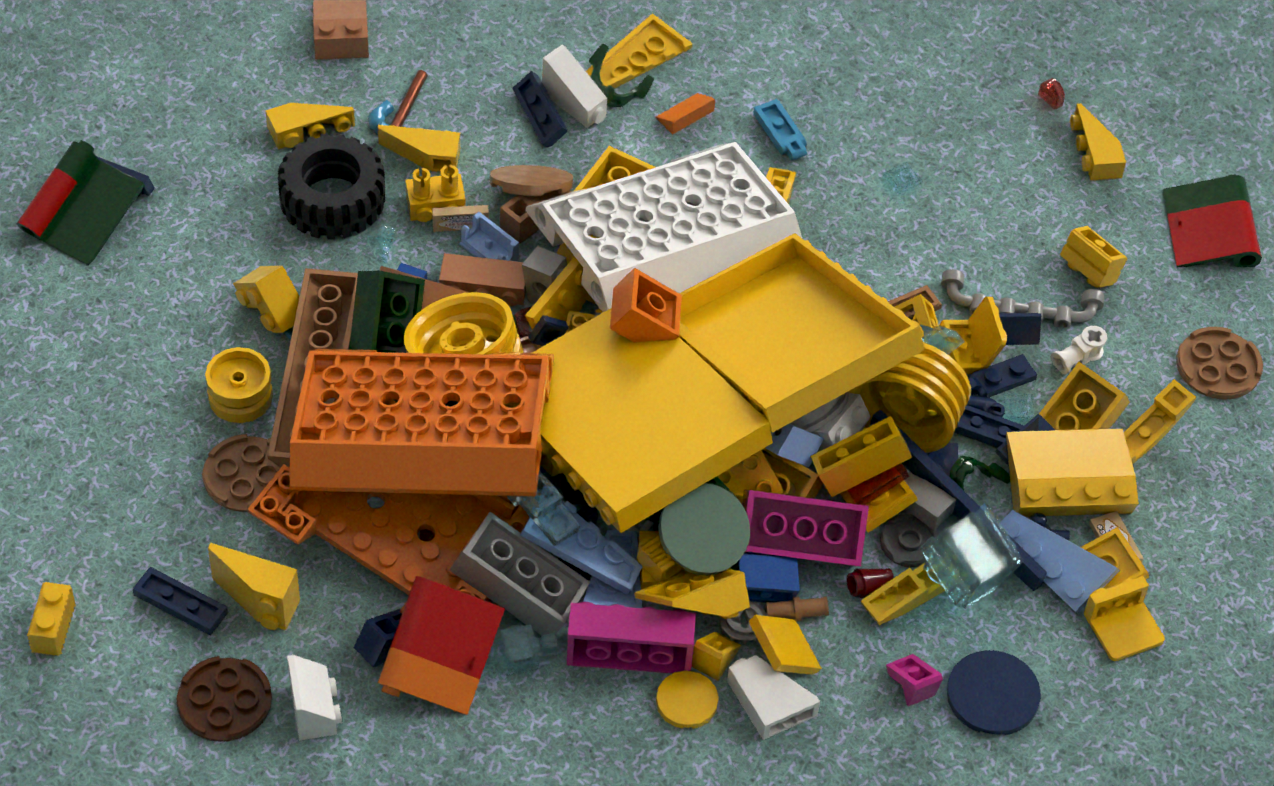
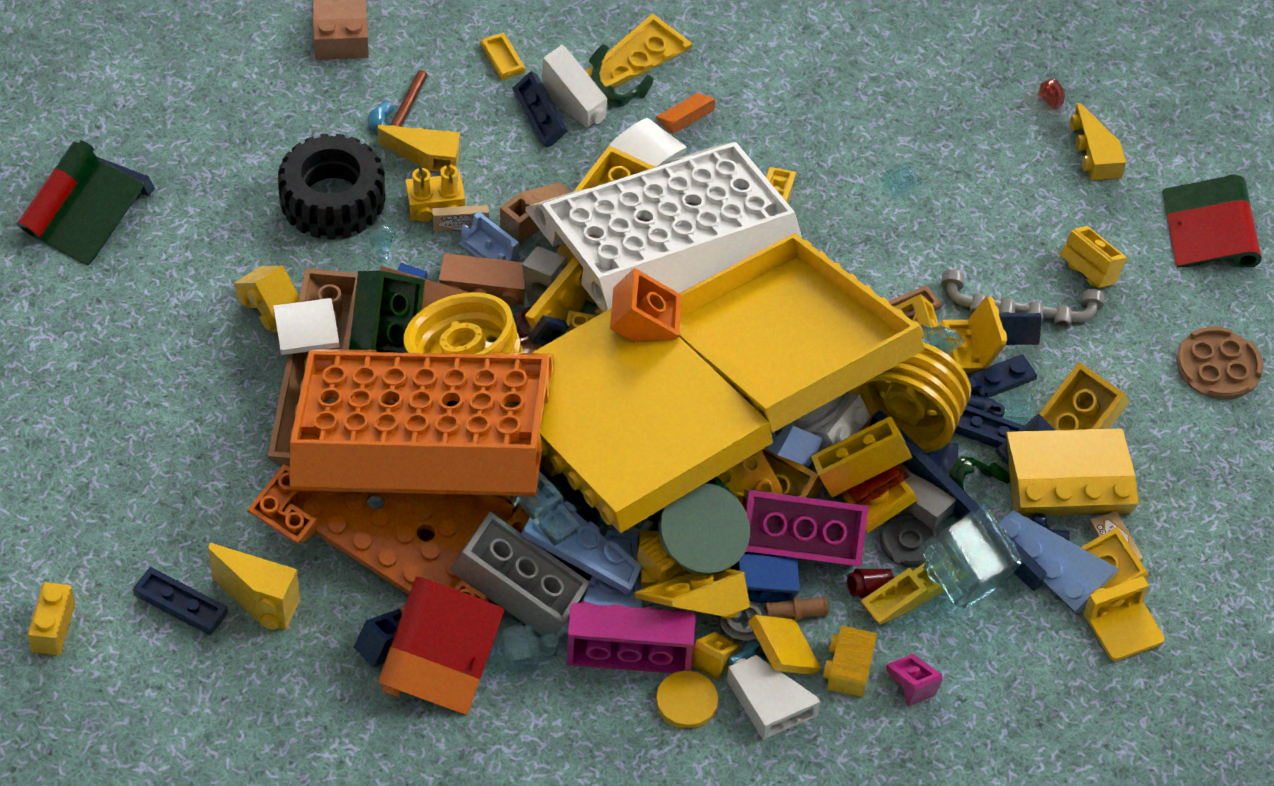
(224, 698): reddish brown tile -> none
(238, 471): medium nougat tile -> none
(239, 385): yellow wheel -> none
(288, 120): yellow slope -> none
(306, 326): none -> white slope
(312, 698): white slope -> none
(502, 56): none -> yellow tile
(531, 180): medium nougat tile -> none
(649, 143): none -> white slope
(748, 653): none -> dark azure hand
(781, 129): dark azure hinge -> none
(851, 660): none -> yellow brick
(993, 692): dark blue tile -> none
(1083, 349): white connector -> none
(1158, 419): yellow slope -> none

